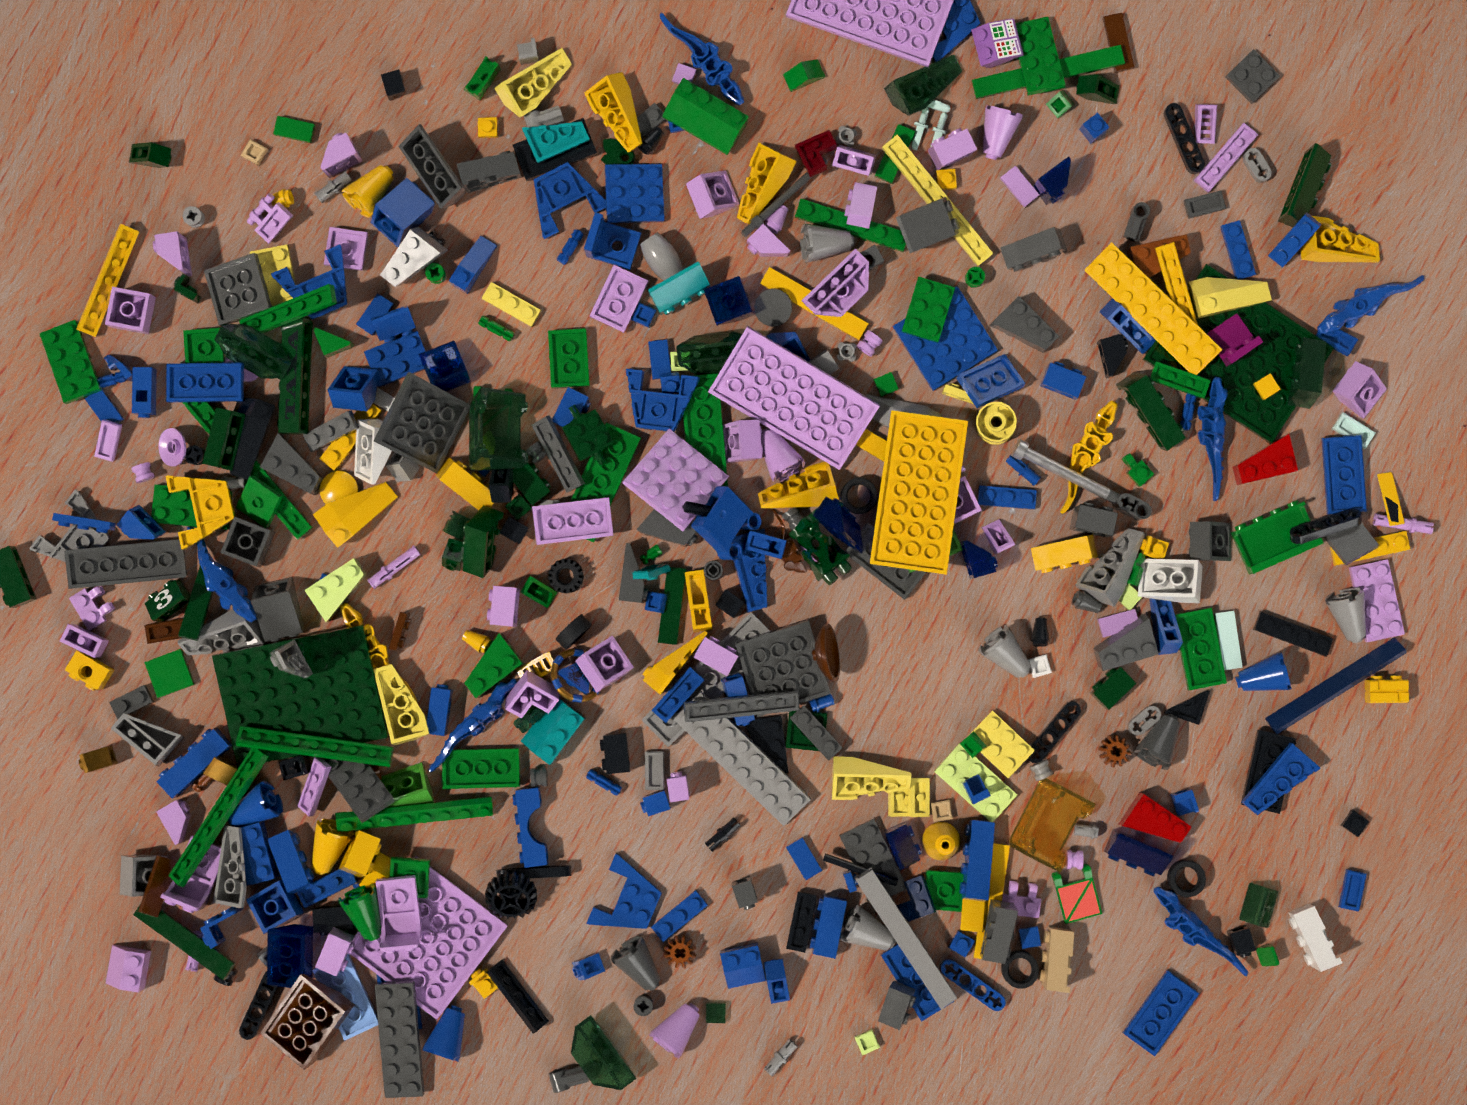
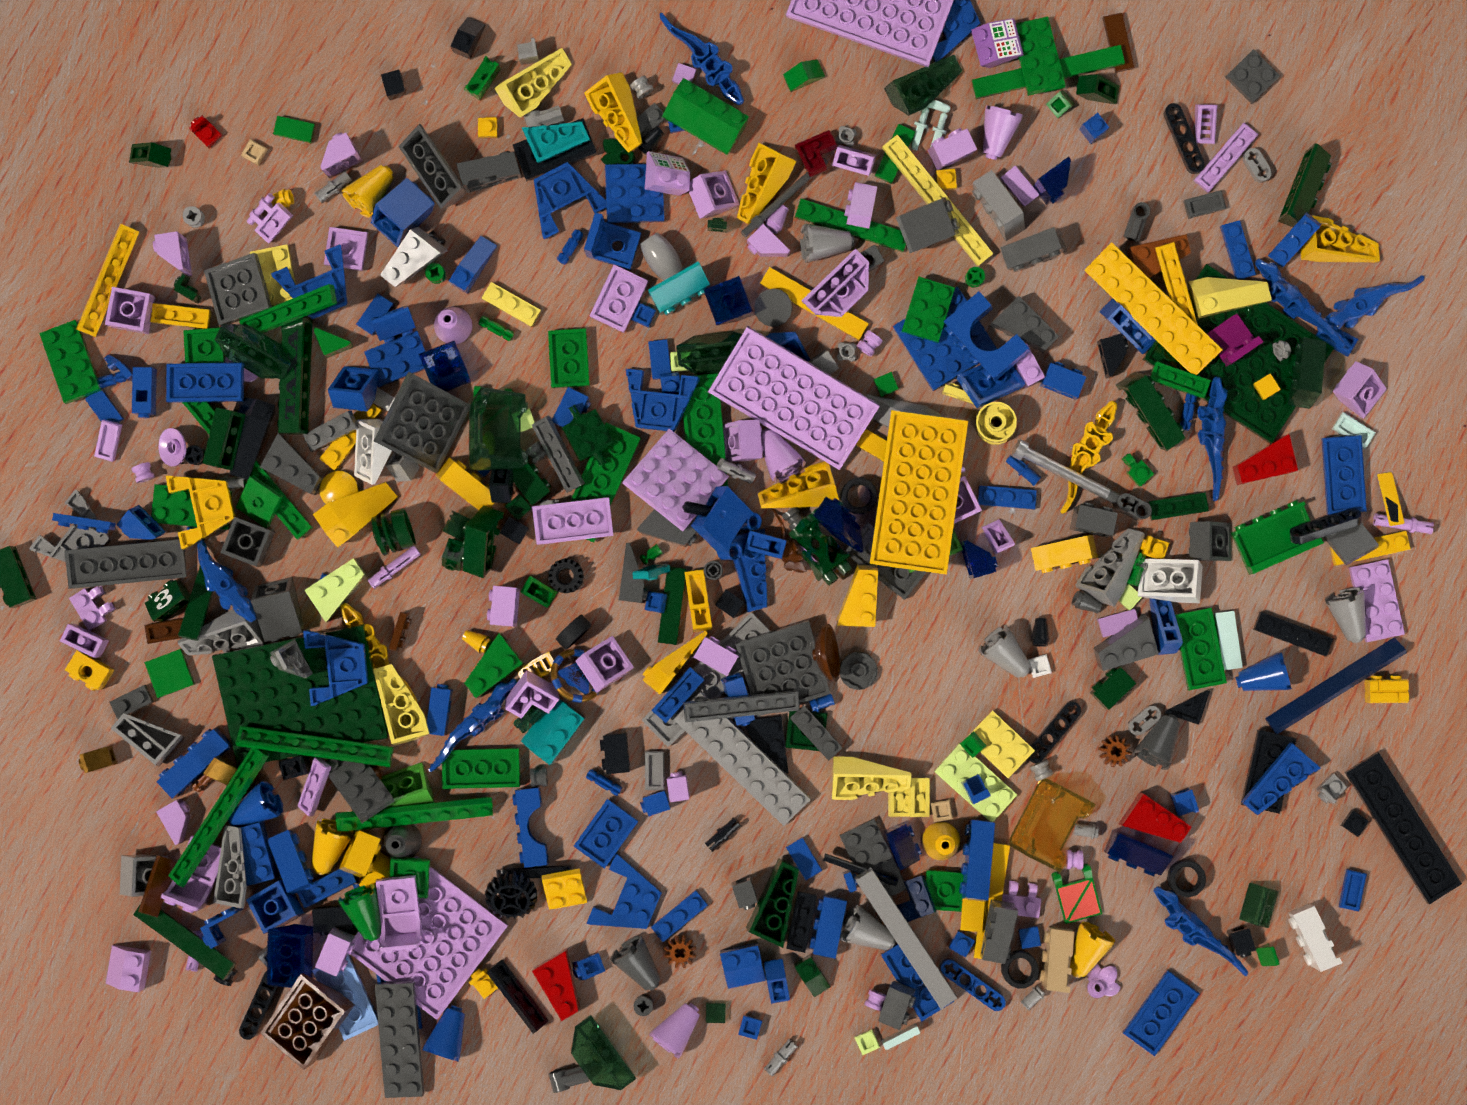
(180, 316): none -> yellow plate
(205, 131): none -> red bracket
(344, 663): none -> blue wing
(397, 530): none -> dark green wheel
(408, 838): none -> dark grey cone
(453, 325): none -> lavender cone
(467, 37): none -> black slope
(527, 421): none -> yellowish green tile
(558, 984): none -> red wedge
(564, 889): none -> yellow plate
(606, 833): none -> blue plate
(642, 87): none -> light grey wheel
(666, 174): none -> lavender slope
(717, 225): none -> clear green plate
(736, 470): none -> light grey pin
(750, 1027): none -> blue plate
(775, 904): none -> dark green wedge
(811, 975): none -> dark green slope
(858, 670): none -> dark grey tile
(861, 599): none -> yellow wedge
(875, 1000): none -> lavender wheel
(900, 1036): none -> light aqua tile
(994, 362): none -> blue arch
(999, 205): none -> light grey wedge
(1029, 370): none -> lavender brick
(1033, 997): none -> light grey pin
(1089, 948): none -> yellow cone
(1105, 979): none -> lavender plate
(1178, 506): none -> dark green plate
(1281, 350): none -> light grey plate
(1293, 301): none -> blue animal
(1330, 789): none -> light grey bracket
(1403, 828): none -> black plate

